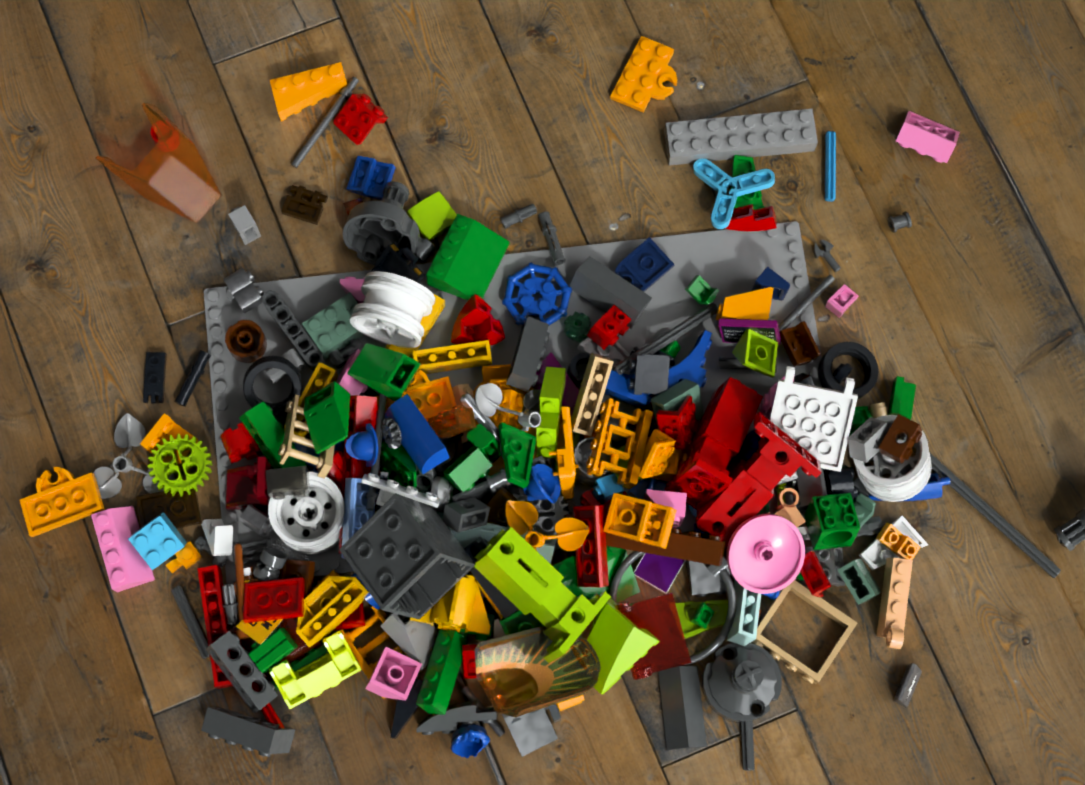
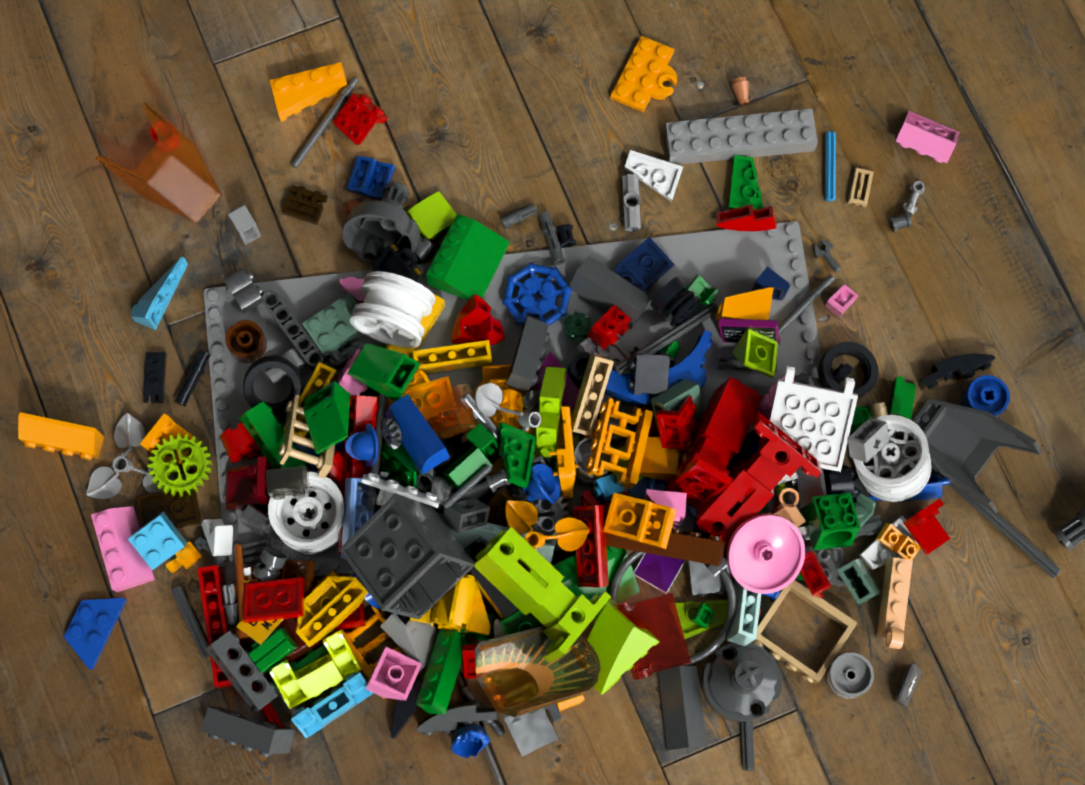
(59, 436): none -> light orange slope
(60, 501): light orange plate -> none
(92, 627): none -> blue wing
(155, 301): none -> medium azure wedge
(328, 709): none -> medium azure bracket
(466, 487): none -> dark grey bar
(566, 235): none -> black bush
(631, 193): none -> light grey piece
(655, 173): none -> white wing
(656, 454): light orange bracket -> none
(672, 299): none -> black wheel
(740, 185): medium azure piece -> none
(741, 90): none -> nougat cone
(799, 344): reddish brown bracket -> none
(857, 201): none -> tan tile
(861, 677): none -> light grey wheel
(900, 428): reddish brown brick -> none
(915, 189): none -> light grey bar
(927, 529): none -> red bracket
(959, 366): none -> black slope
(965, 440): none -> dark grey windscreen
(987, 387): none -> blue wheel

